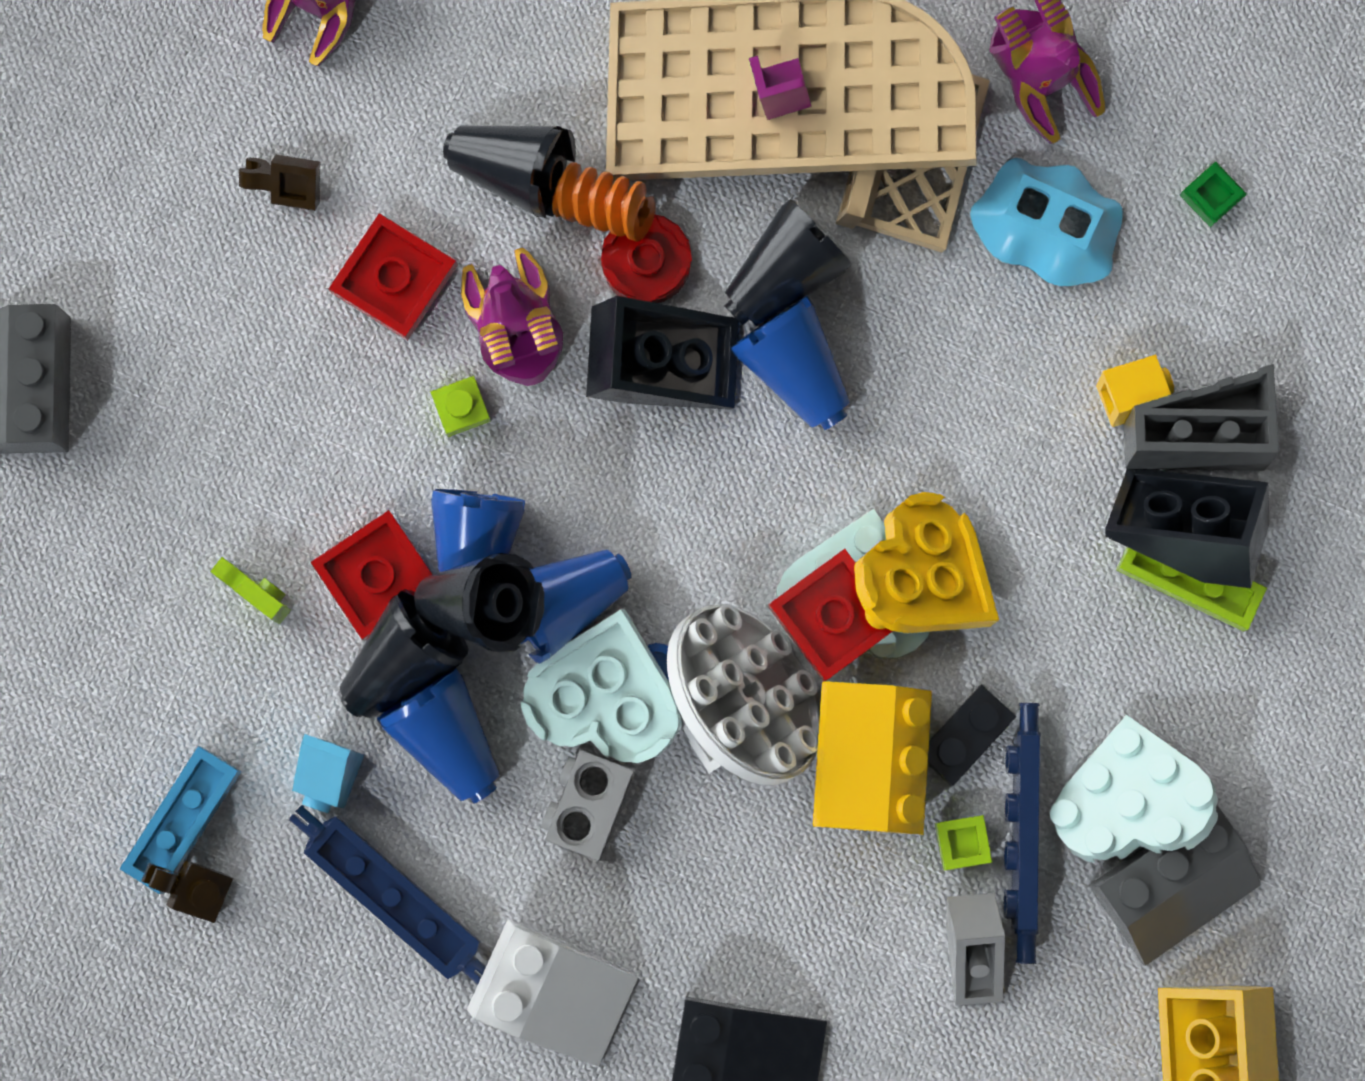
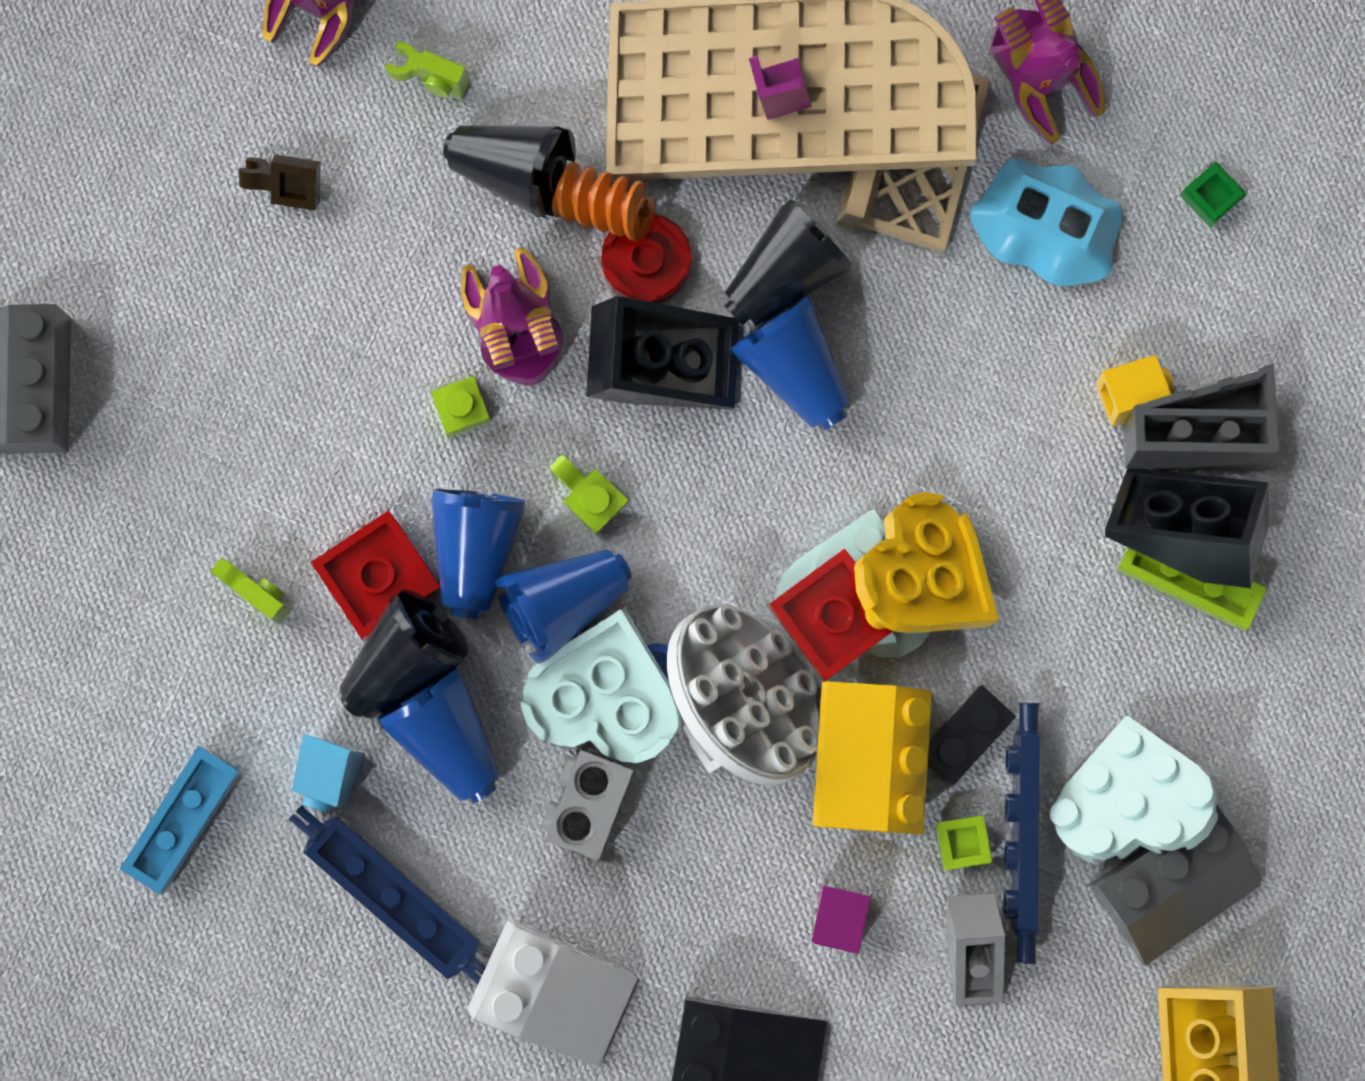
(193, 890): dark brown plate -> none
(393, 276): red plate -> none
(437, 73): none -> lime plate
(484, 601): black cone -> none
(591, 498): none -> lime plate
(840, 919): none -> magenta panel

